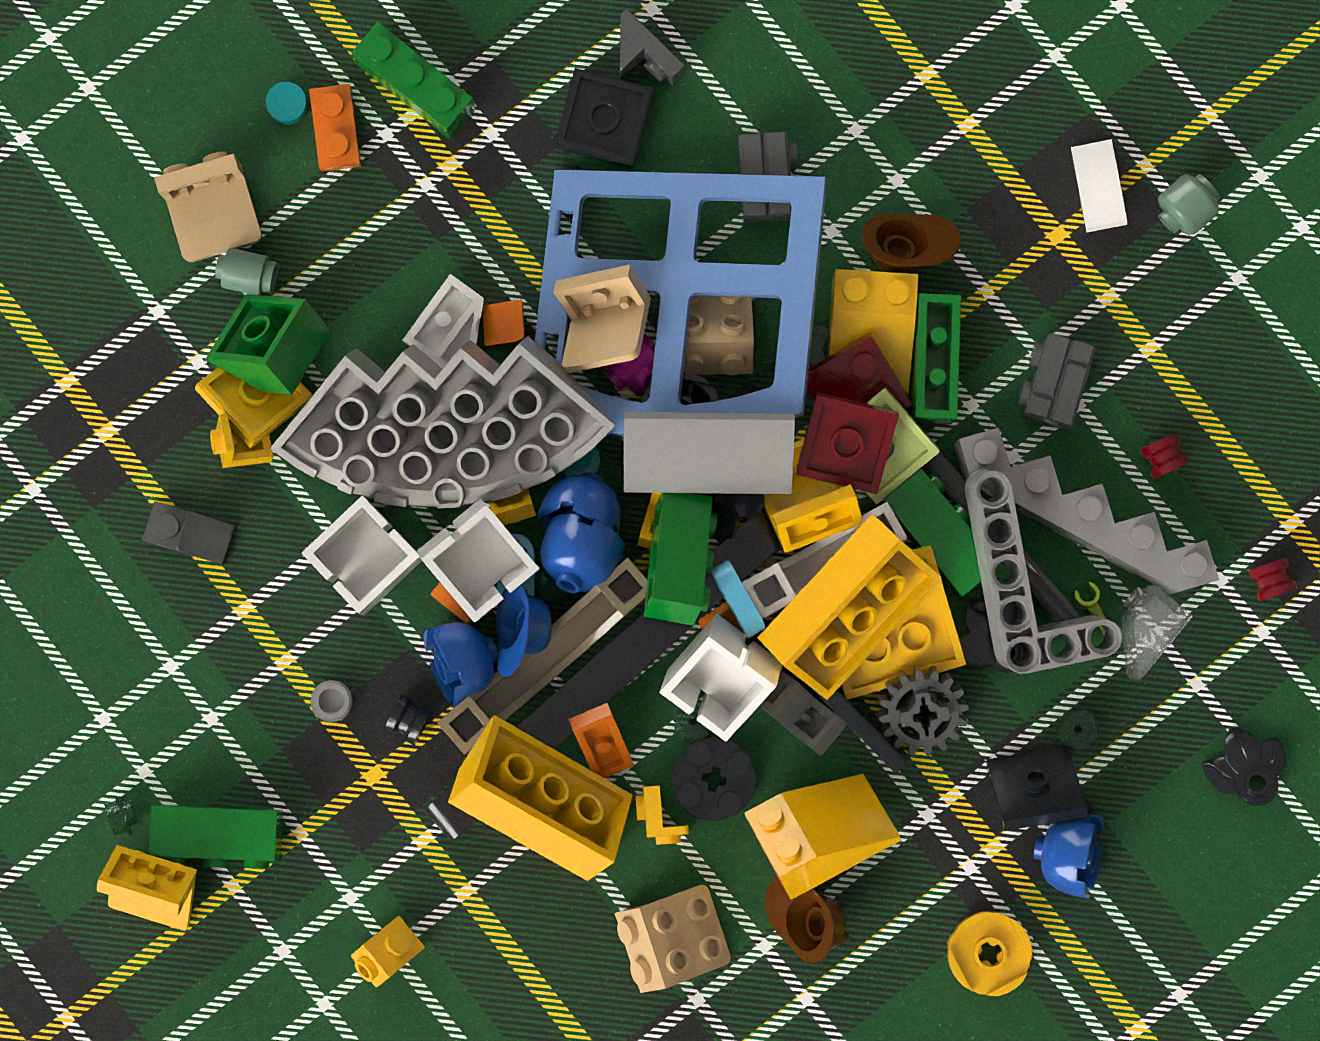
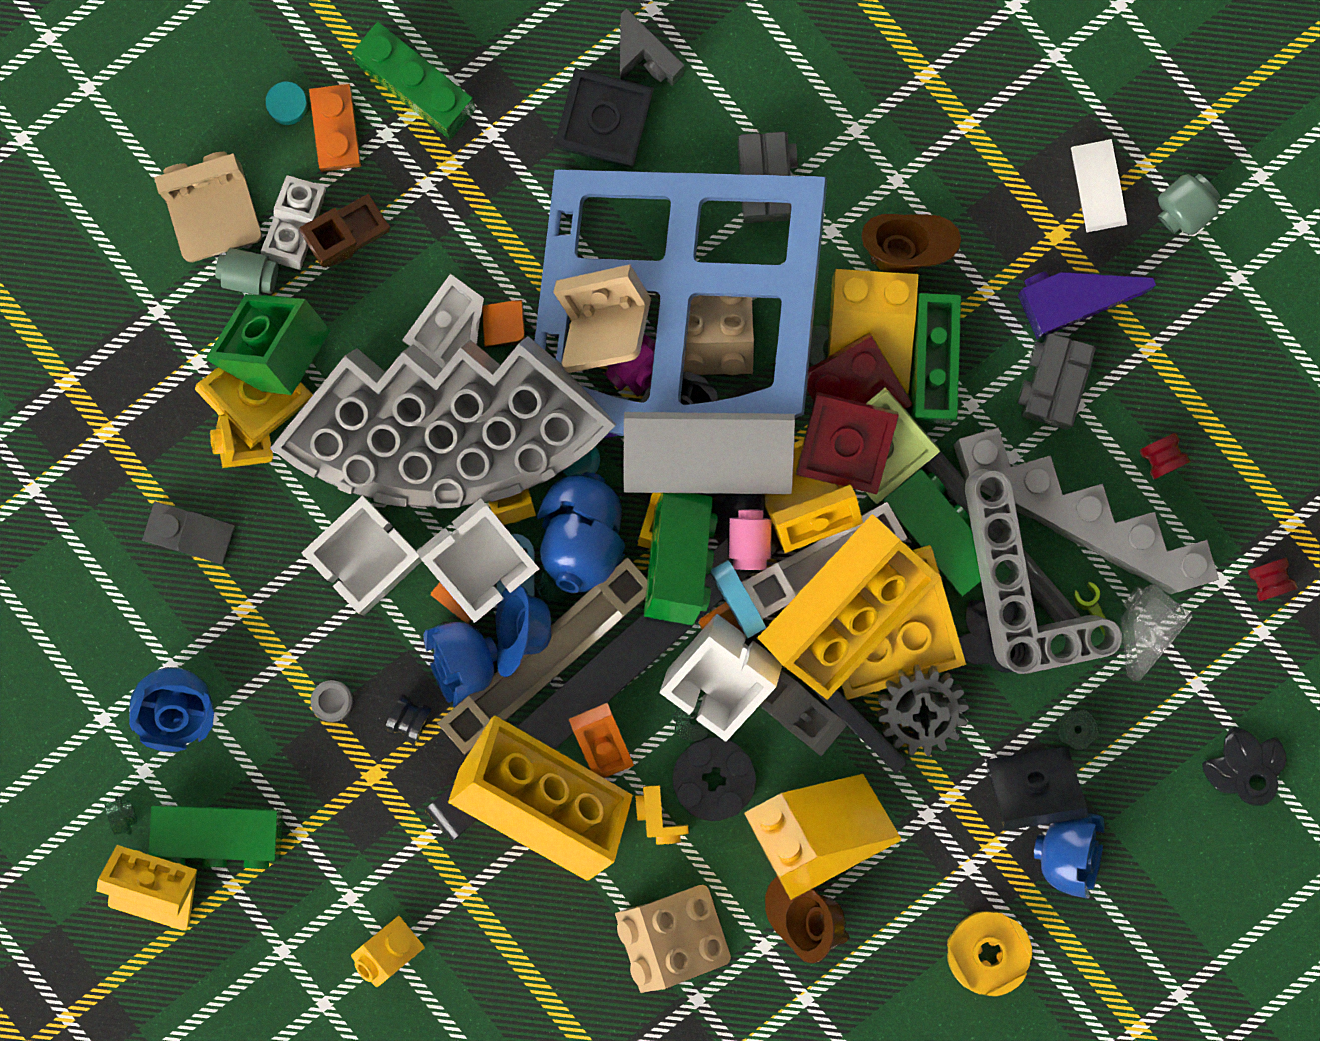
(171, 709): none -> blue cylinder
(296, 205): none -> white slope
(342, 232): none -> reddish brown brick
(750, 540): none -> bright pink brick
(1072, 297): none -> dark purple slope

